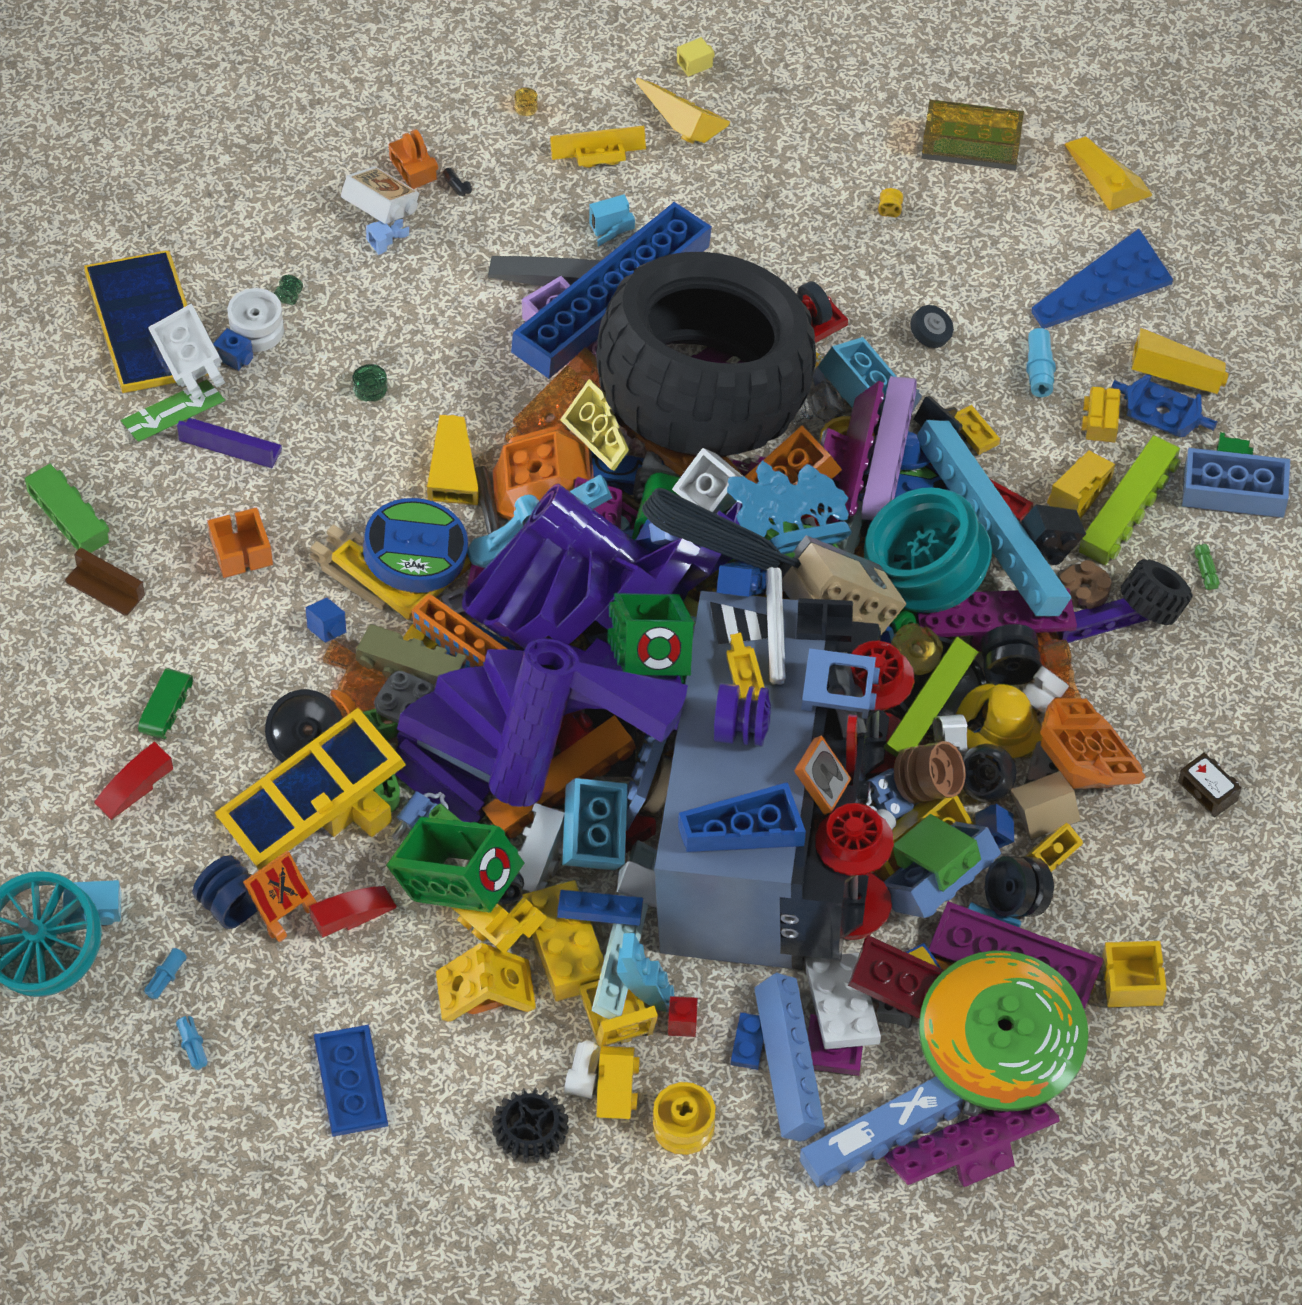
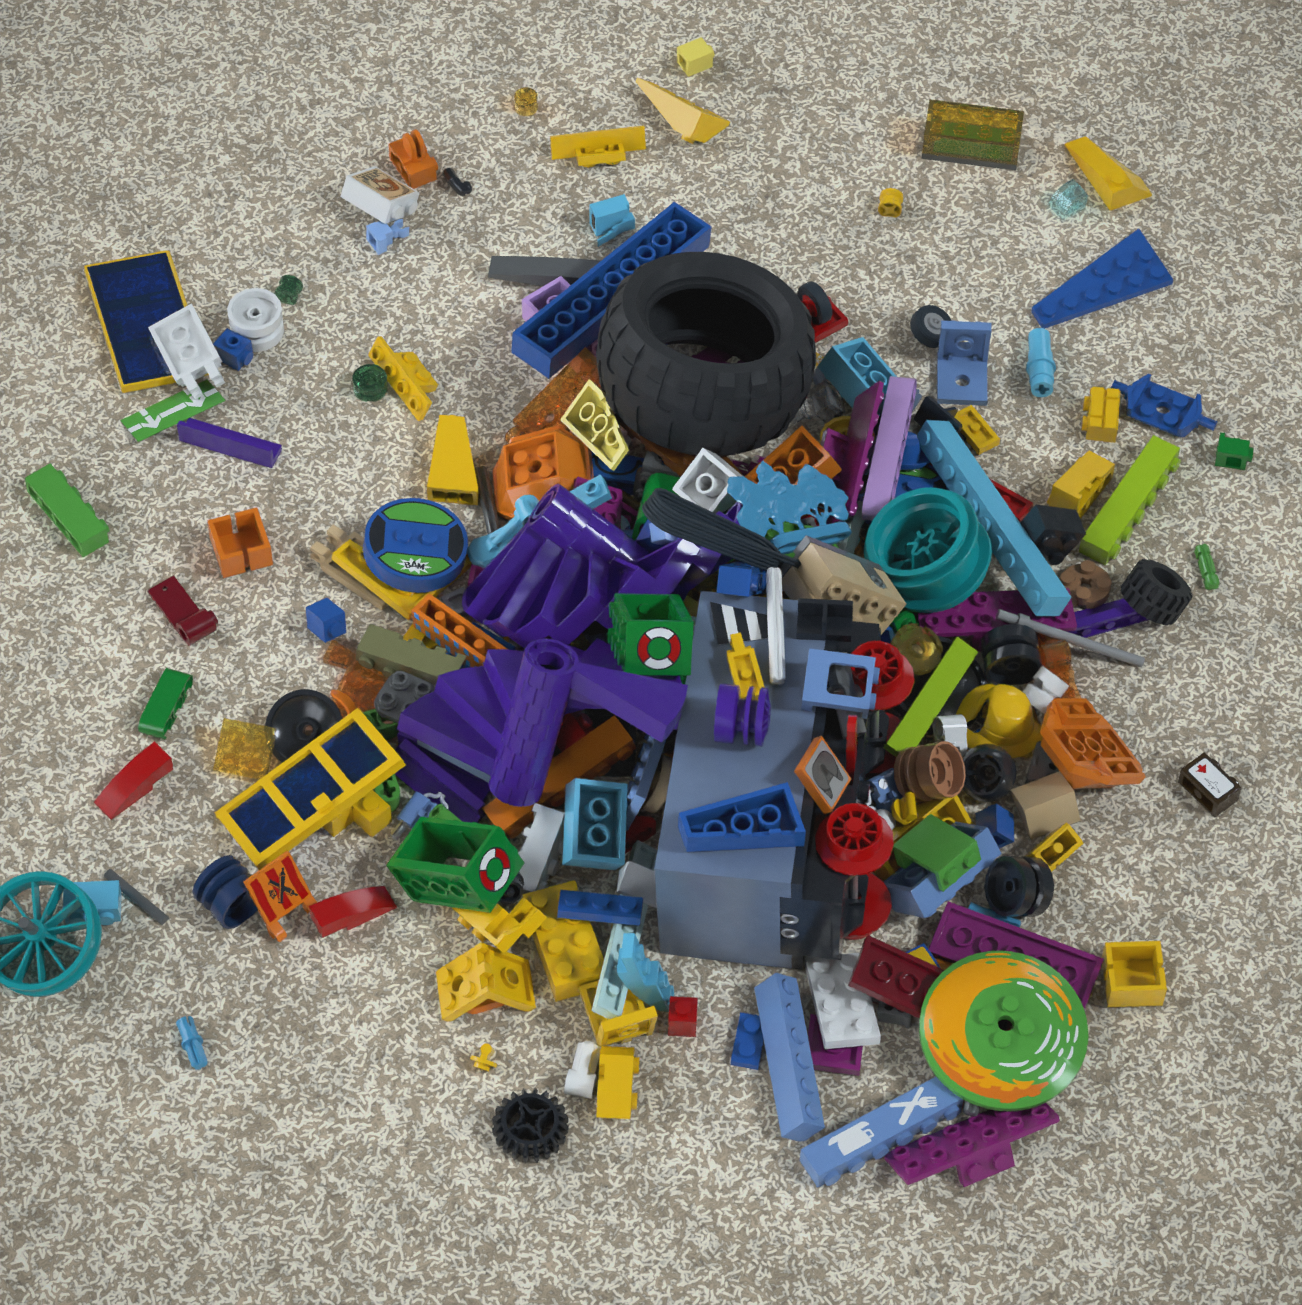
(105, 582): reddish brown panel -> none
(137, 897): none -> dark grey bar
(165, 973): dark azure axle -> none
(182, 612): none -> dark red door
(244, 749): none -> clear yellow plate
(350, 1080): blue tile -> none
(406, 376): none -> yellow bracket
(483, 1061): none -> yellow plate
(684, 1118): yellow wheel -> none
(905, 809): none -> yellow plate
(963, 361): none -> medium blue bracket
(1068, 200): none -> clear light blue brick
(1070, 638): none -> light grey bar
(1177, 362): yellow slope -> none
(1236, 482): medium blue brick -> none

